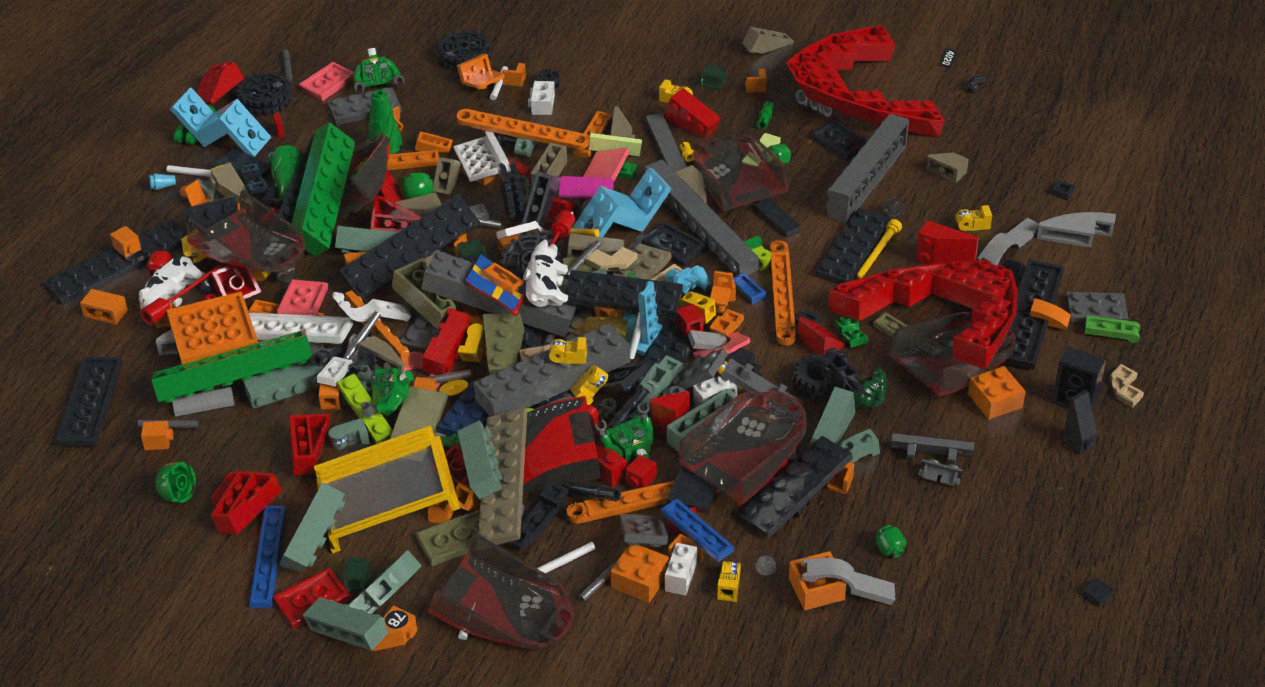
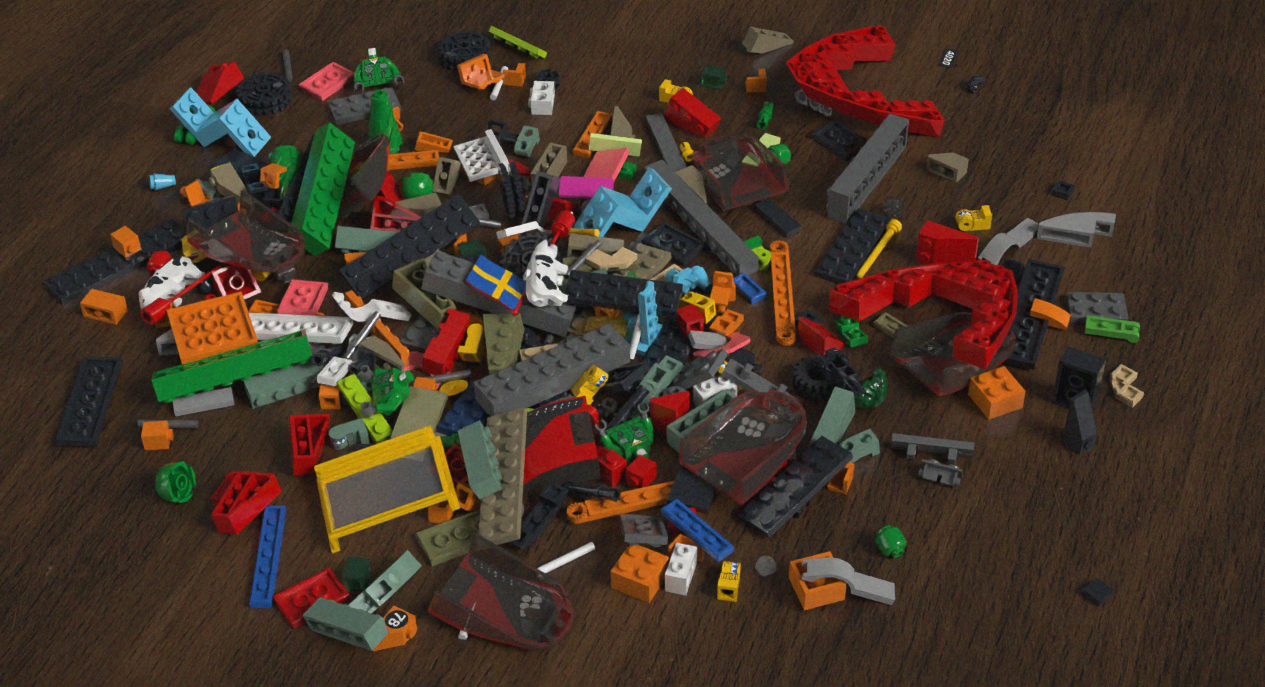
(190, 171): white bar -> none
(272, 174): none -> orange panel
(278, 125): red tile -> none
(312, 528): sand green slope -> none
(502, 278): orange tile -> none
(522, 45): none -> lime plate
(522, 129): orange plate -> none
(569, 351): yellow leg -> none
(592, 588): flat silver bar -> none

